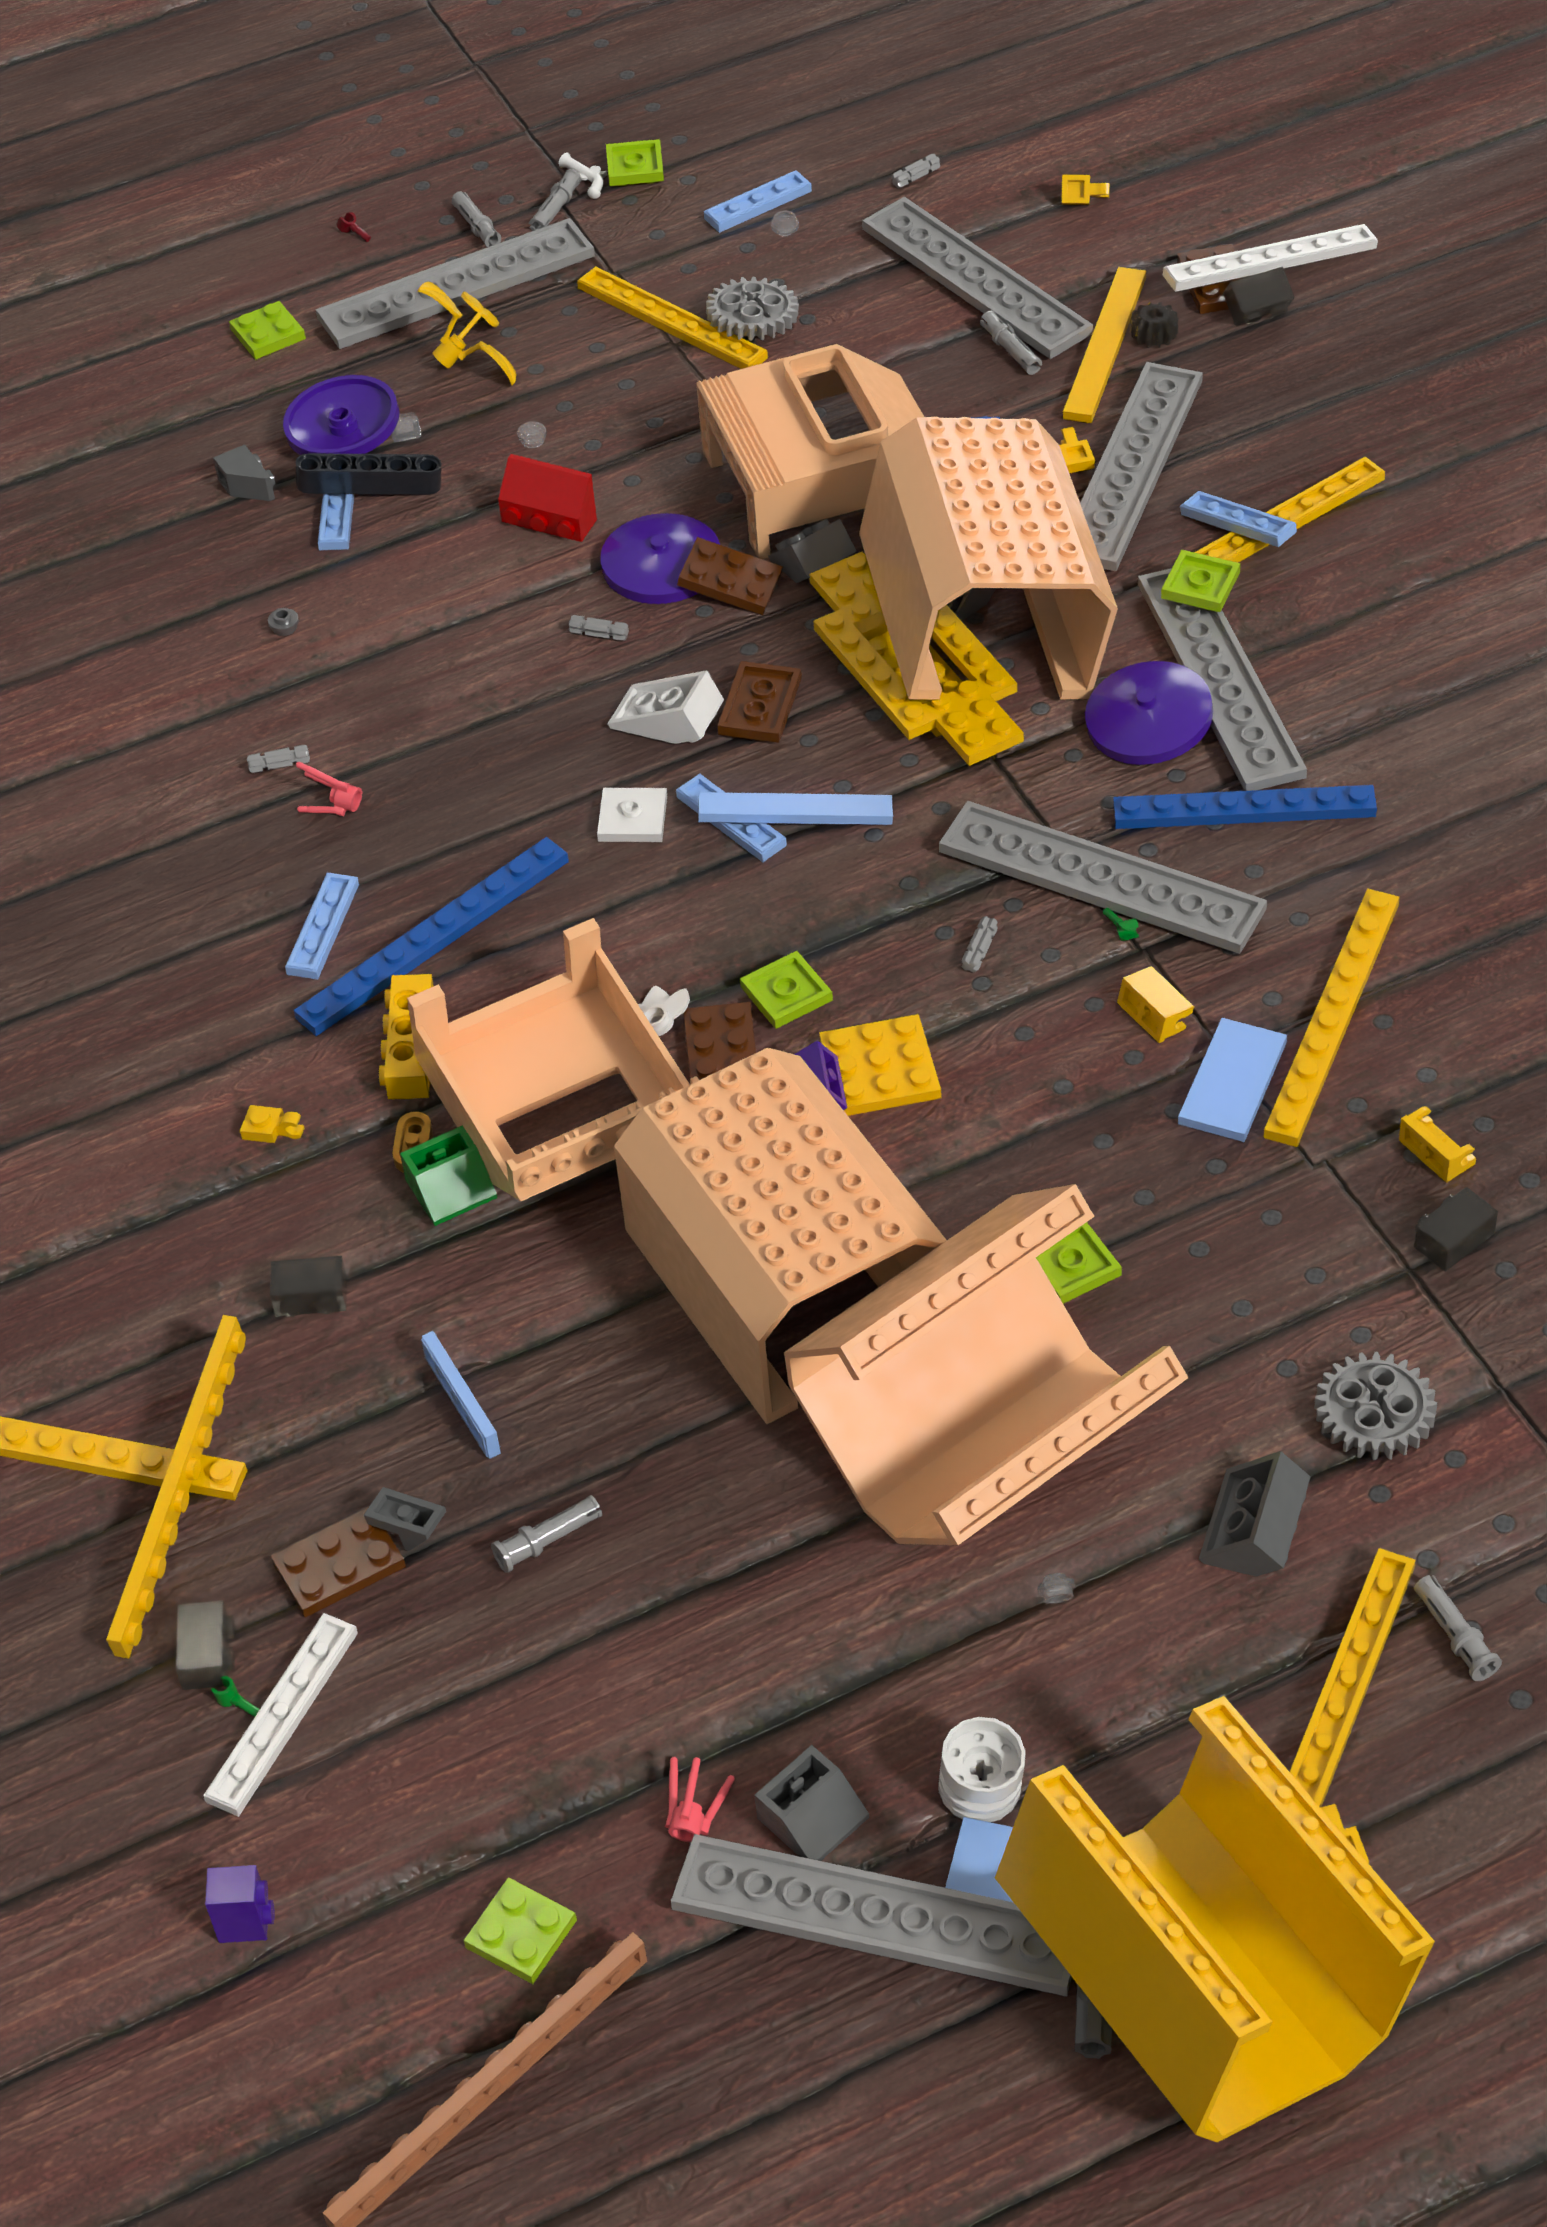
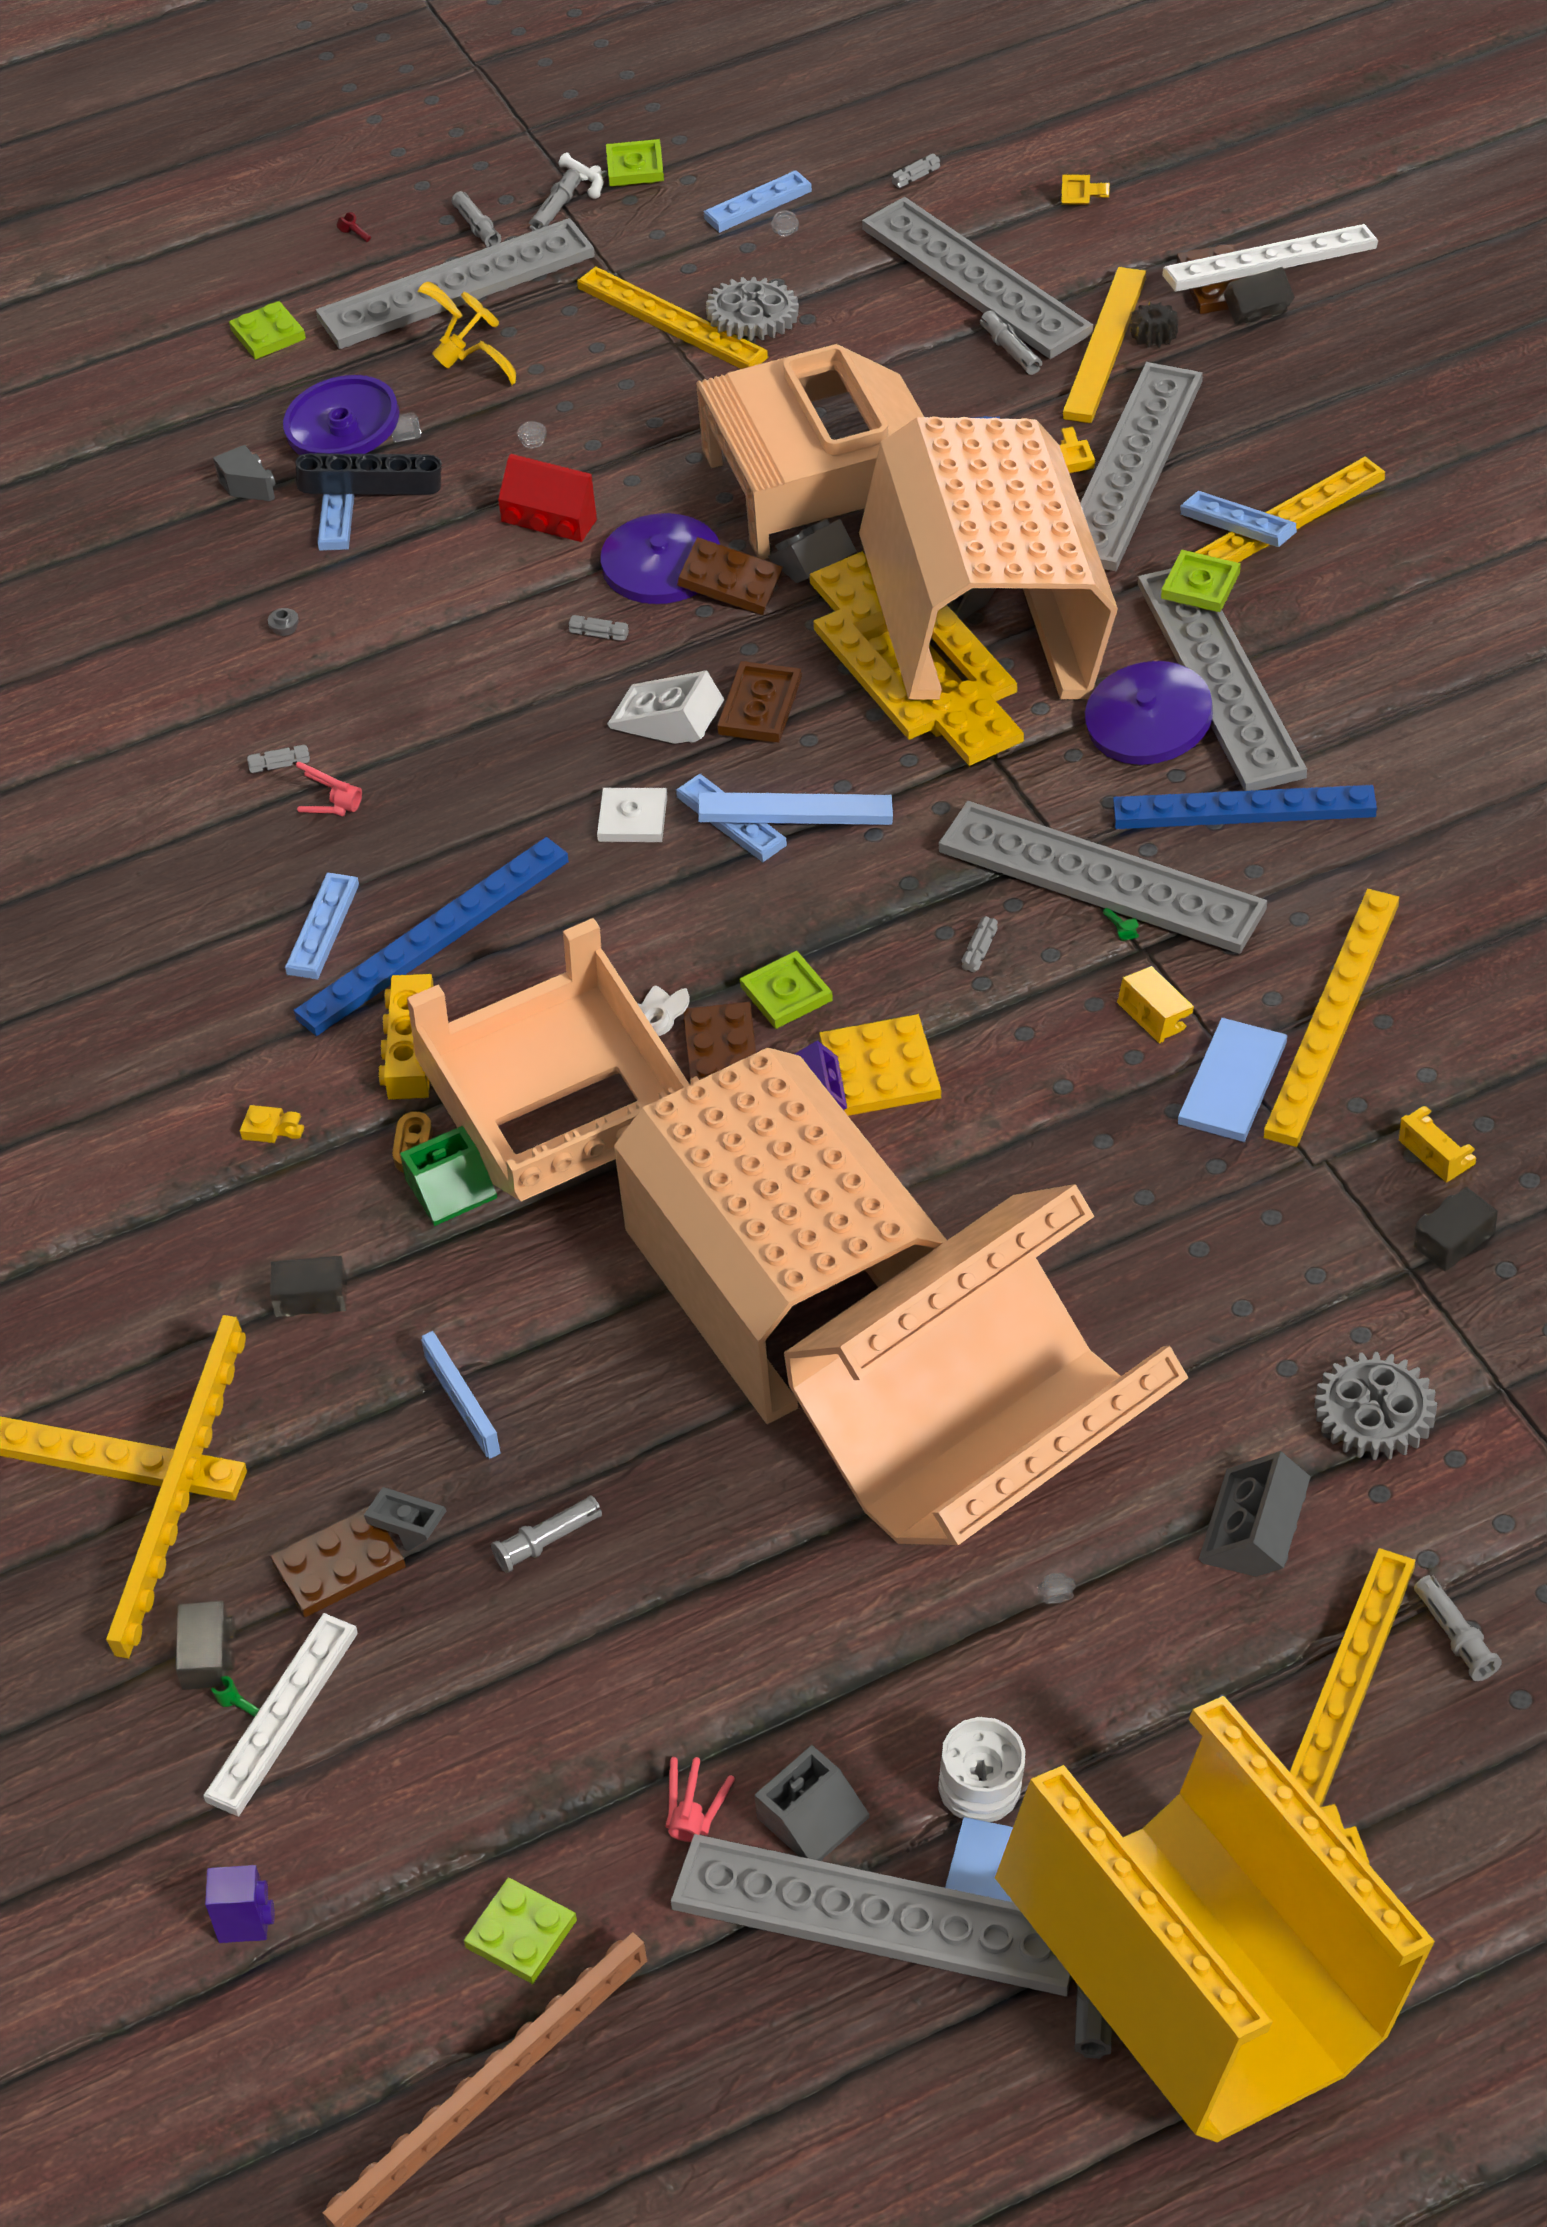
(1079, 1264): lime plate -> none

